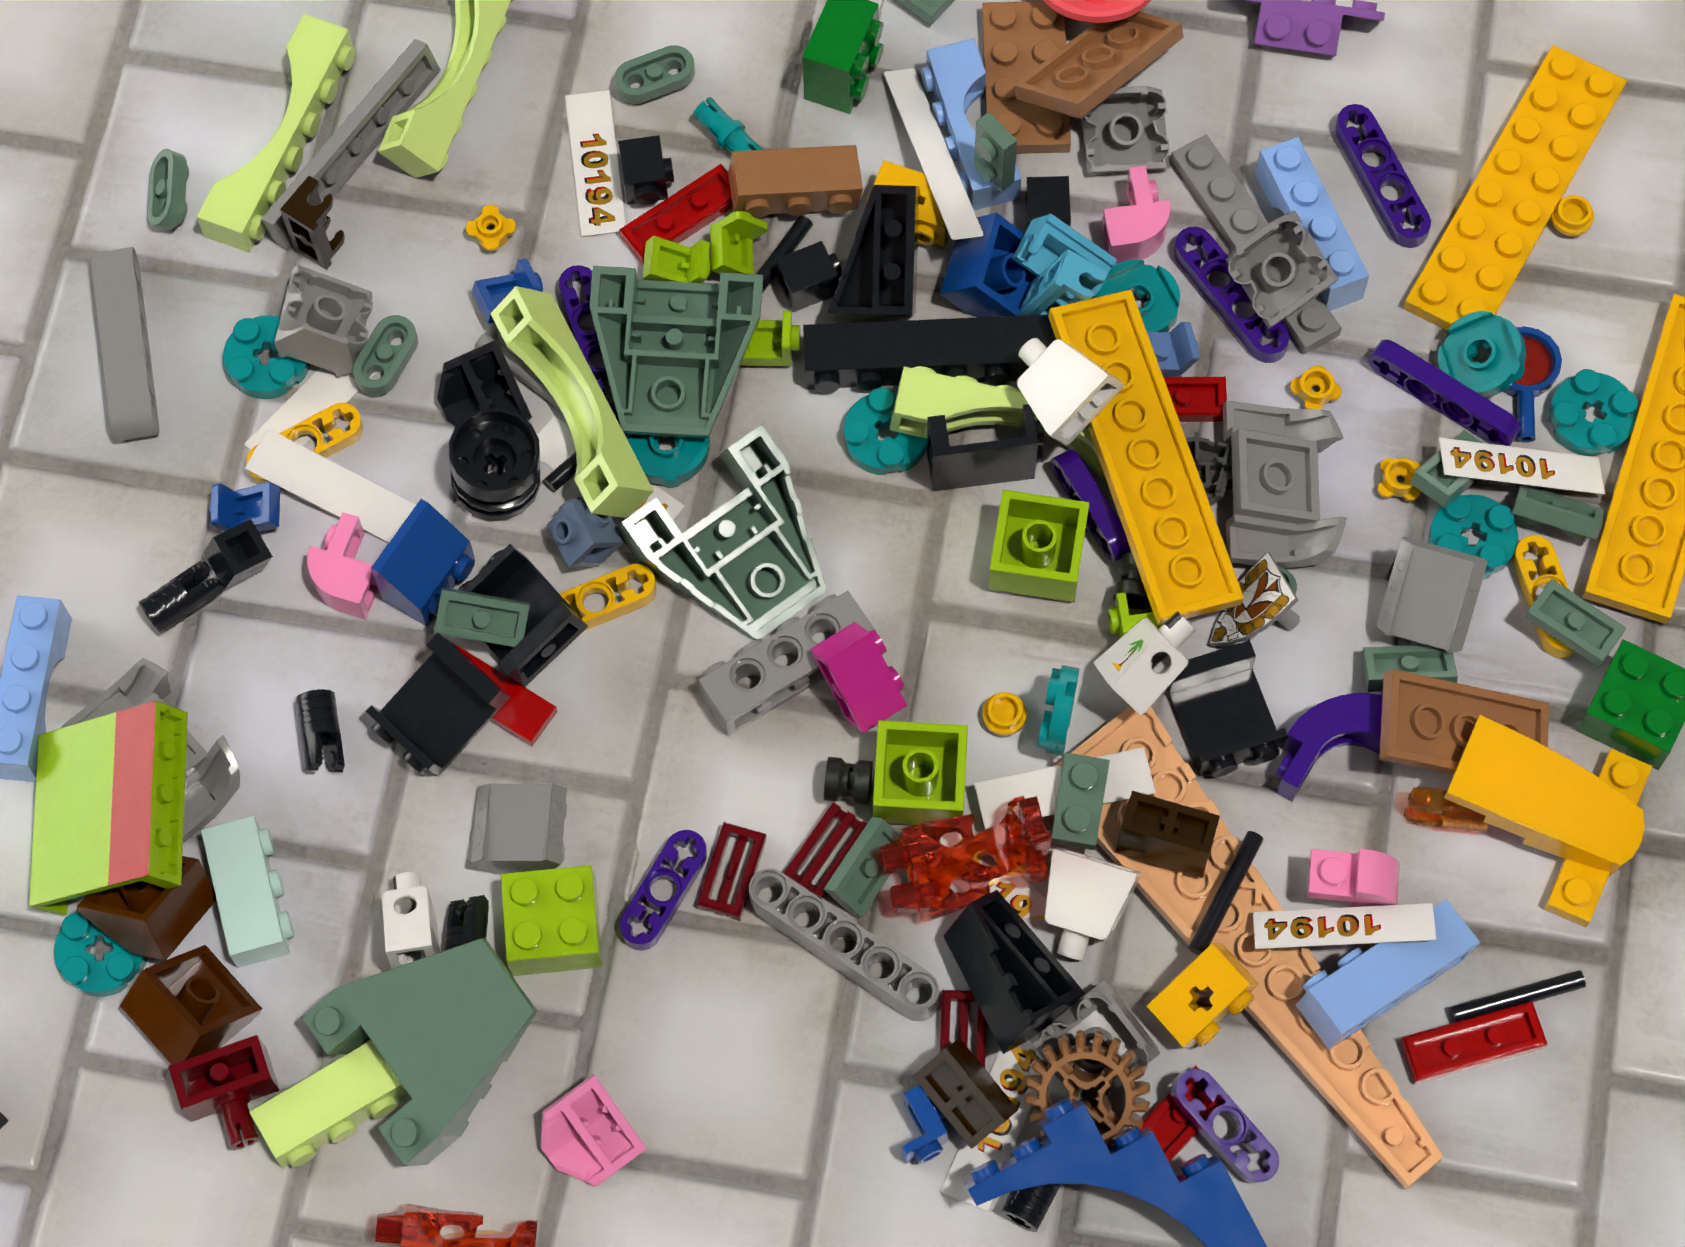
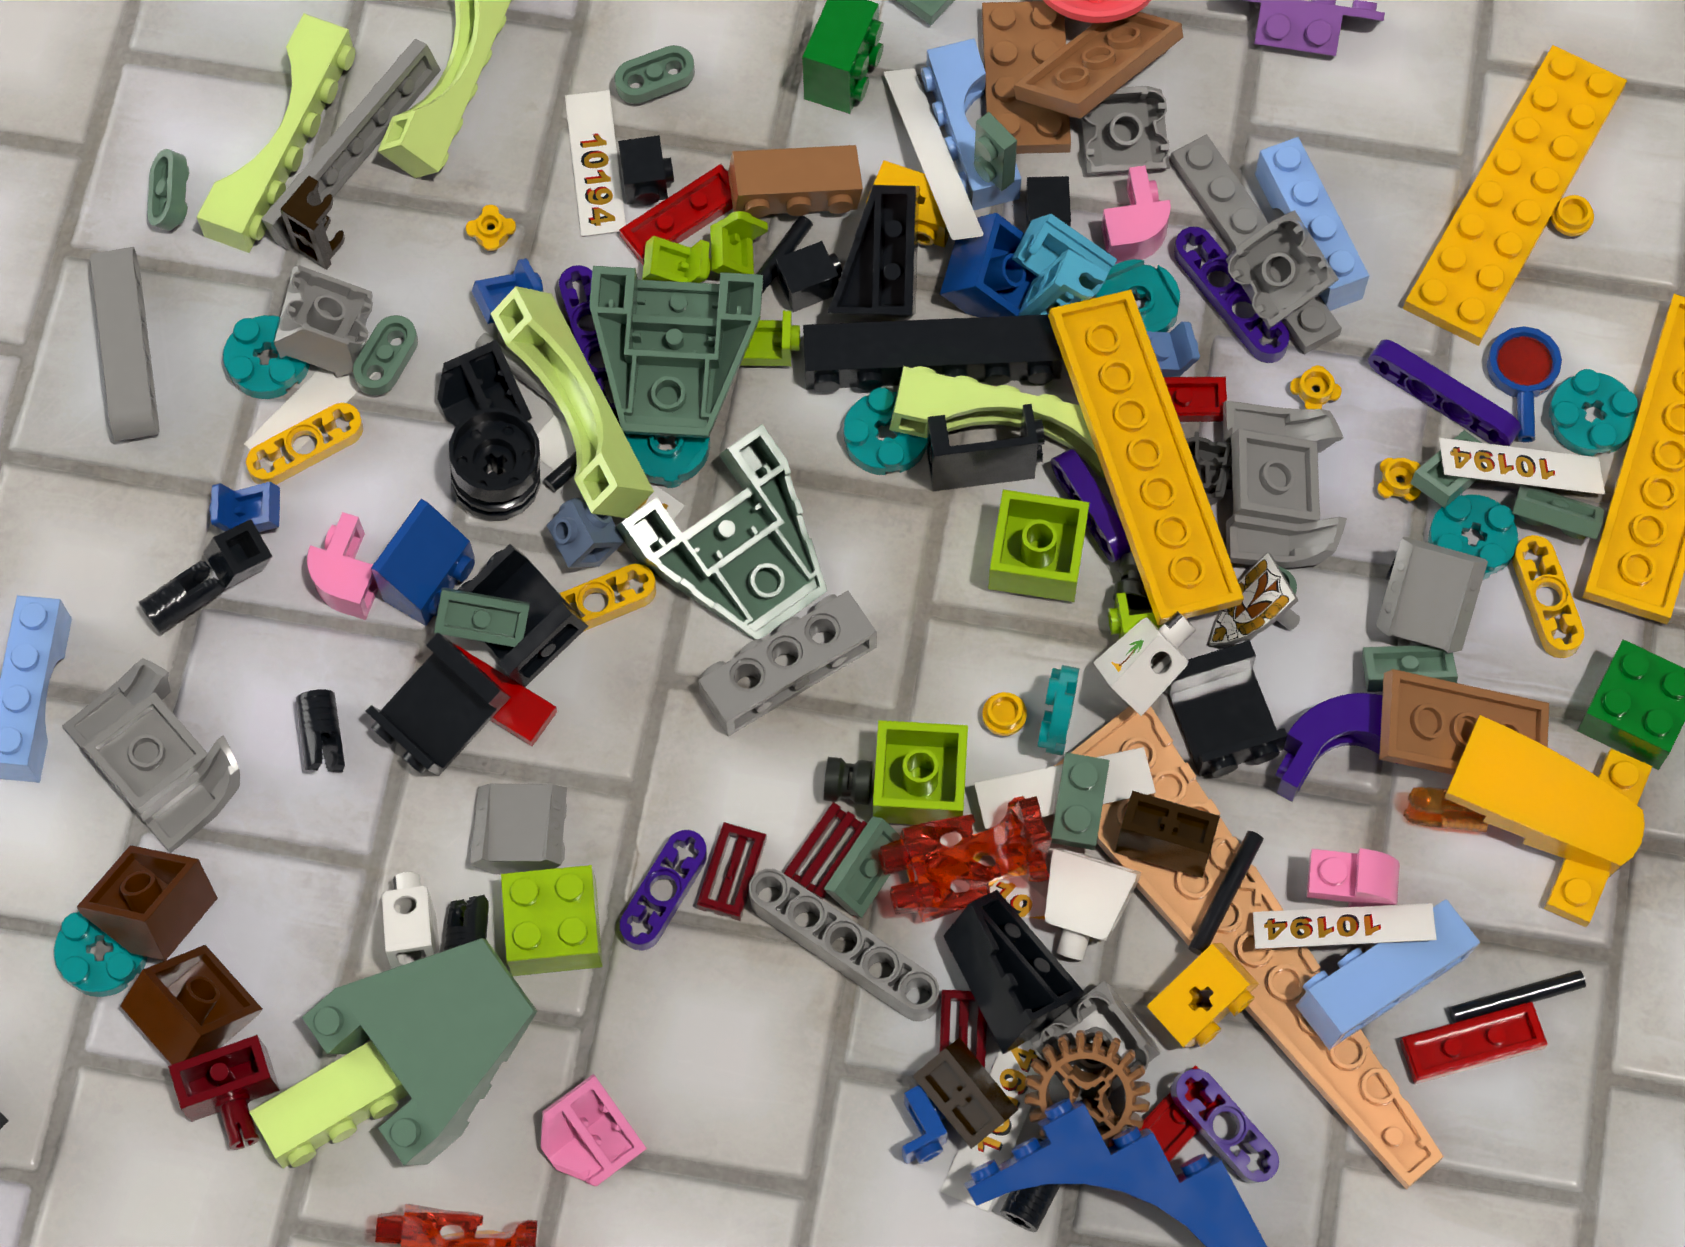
(109, 805): lime panel -> none
(247, 891): light aqua brick -> none
(328, 485): white sticker -> none
(728, 132): teal pin -> none
(859, 676): dark pink brick -> none
(1064, 387): white torso -> none
(1386, 174): dark purple beam -> none
(1495, 334): teal plate -> none
(1575, 622): sand green plate -> none

